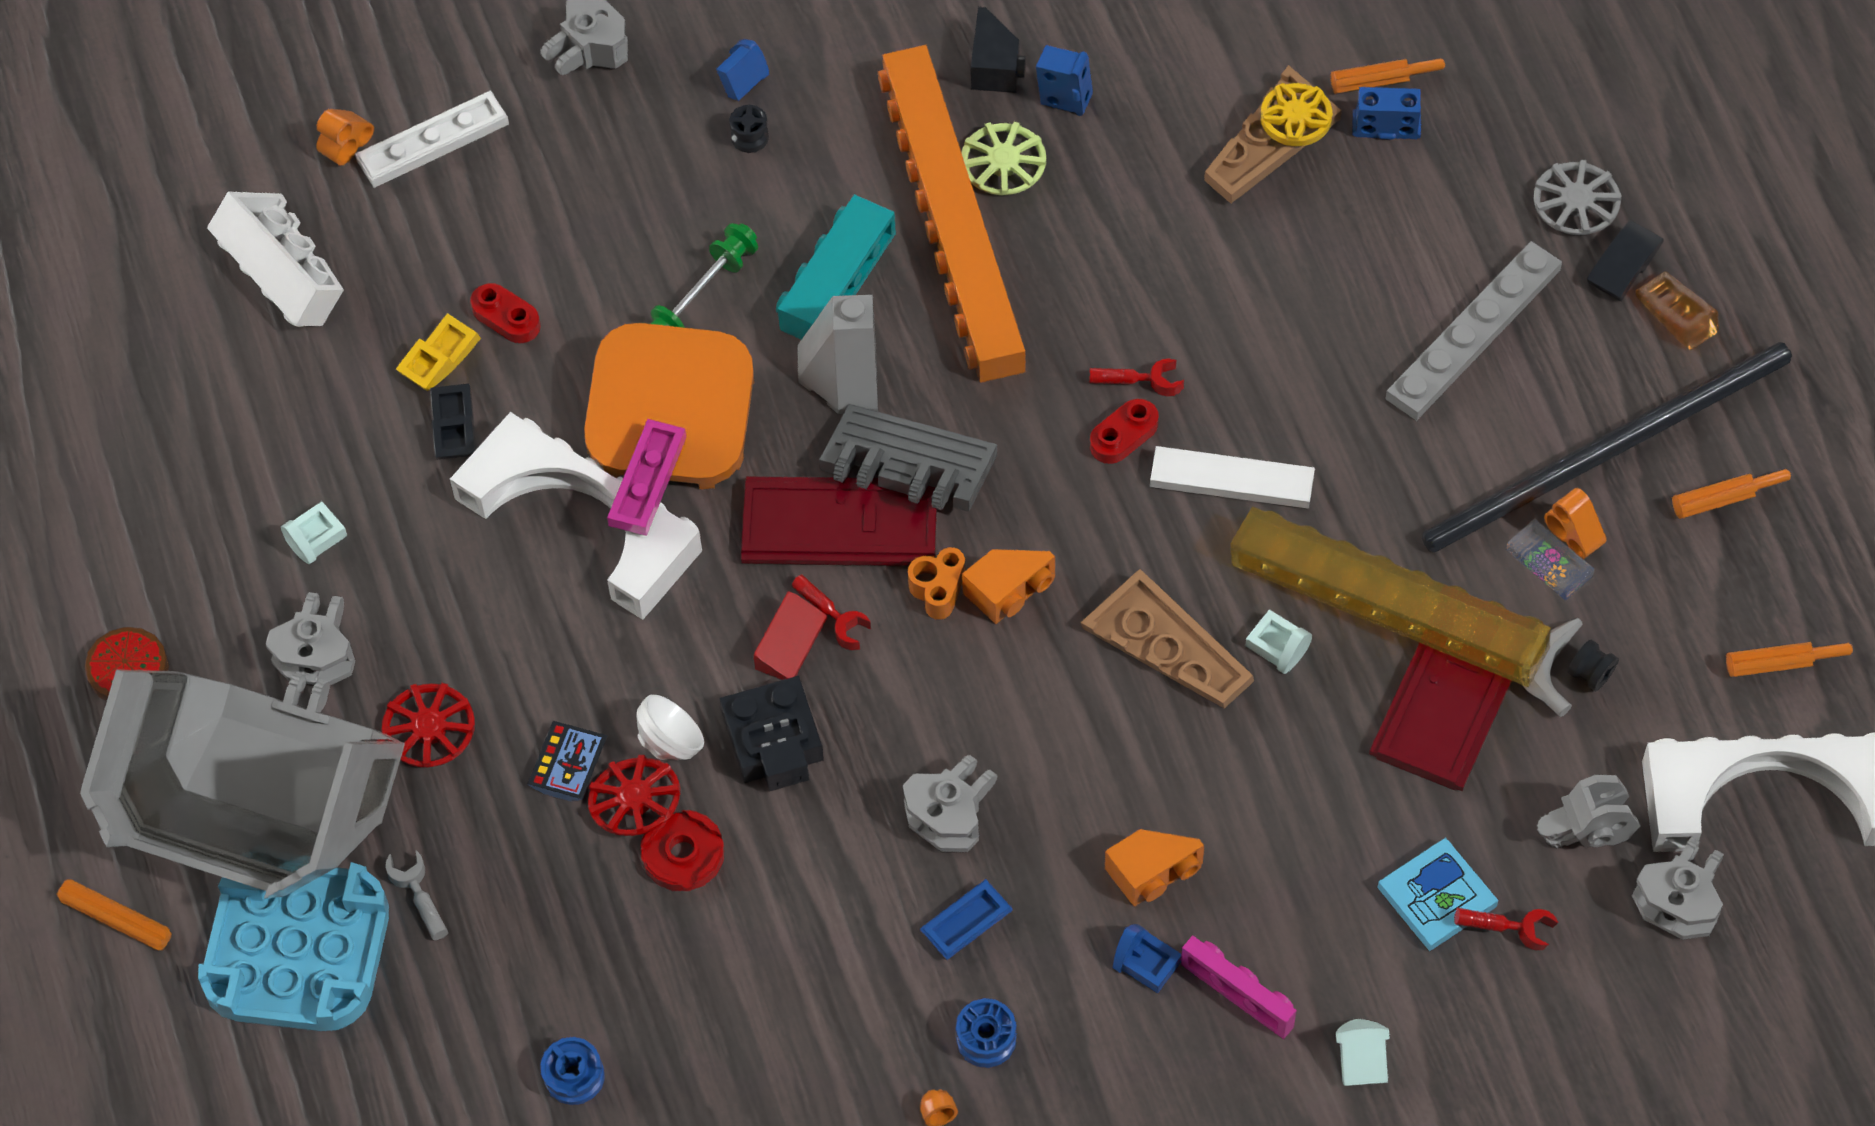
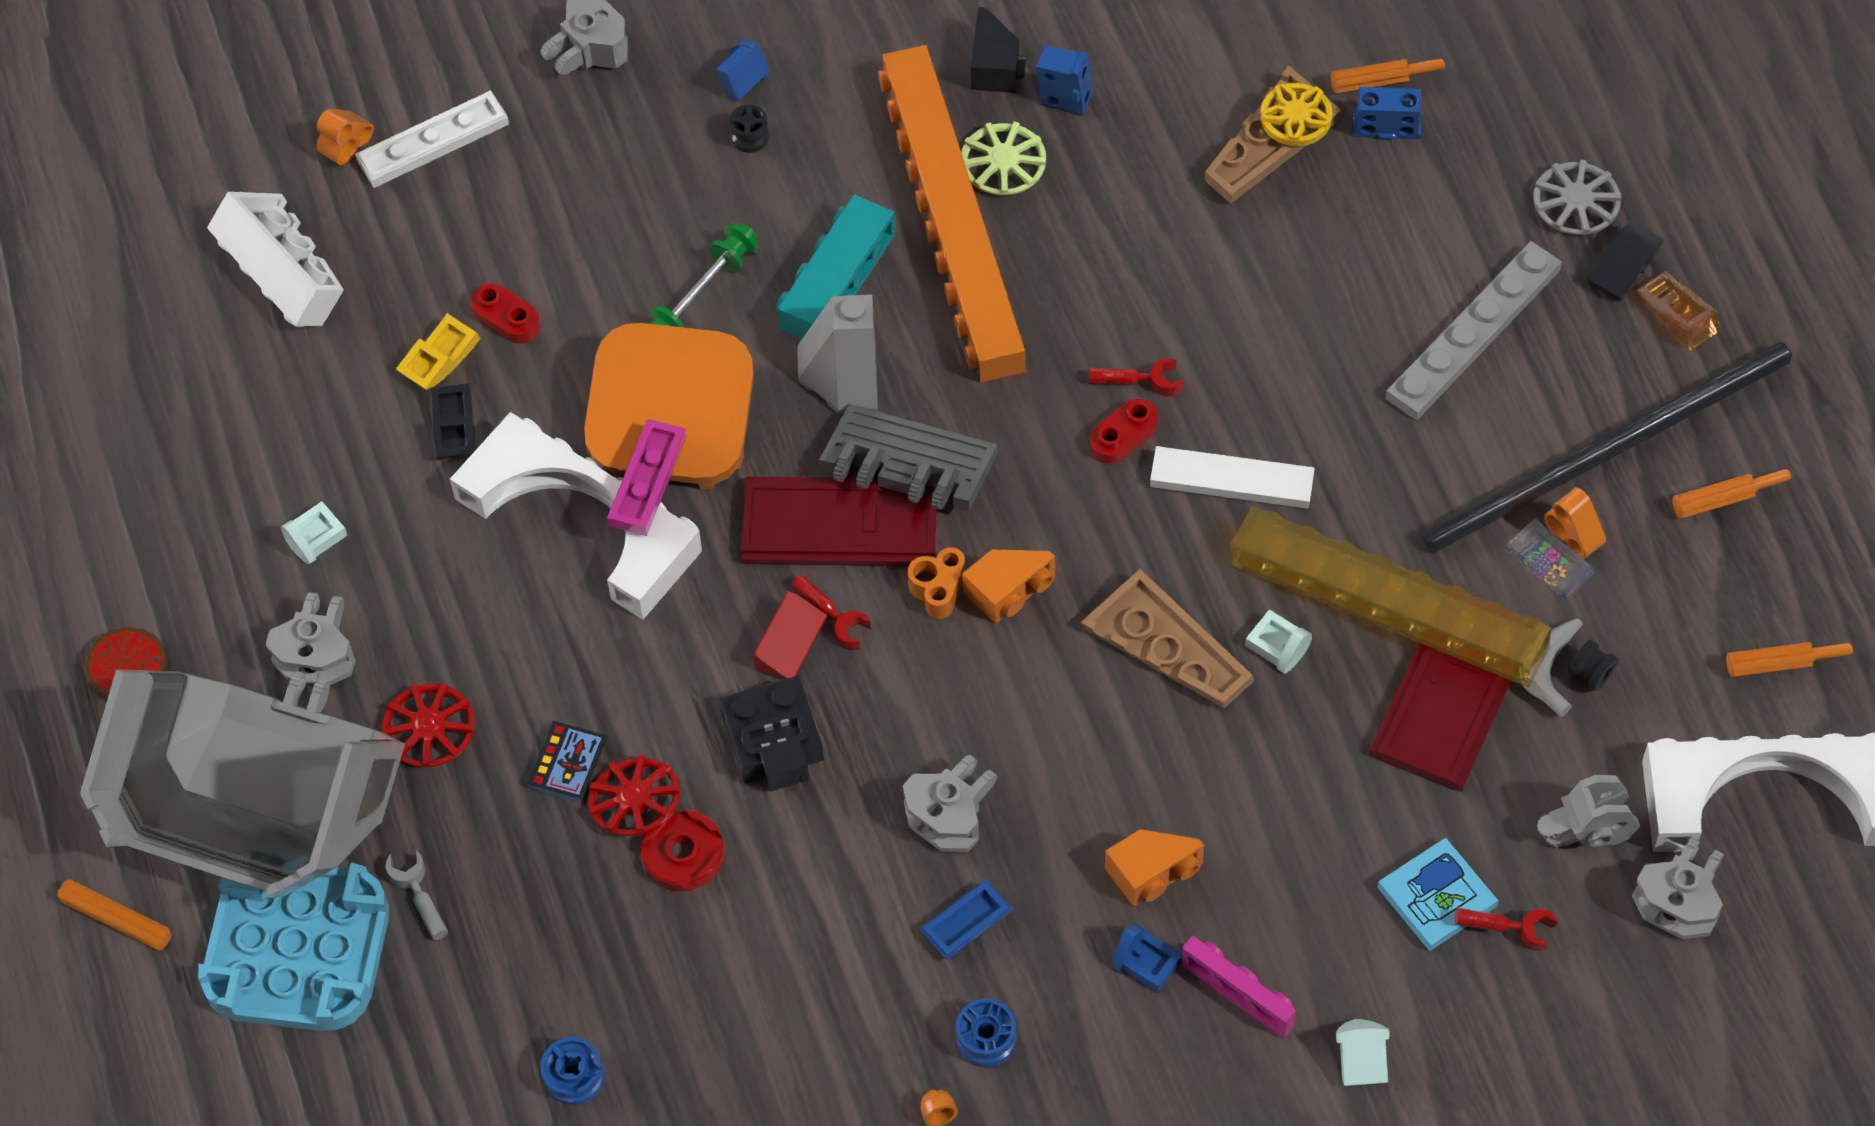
(667, 729): white piece -> none

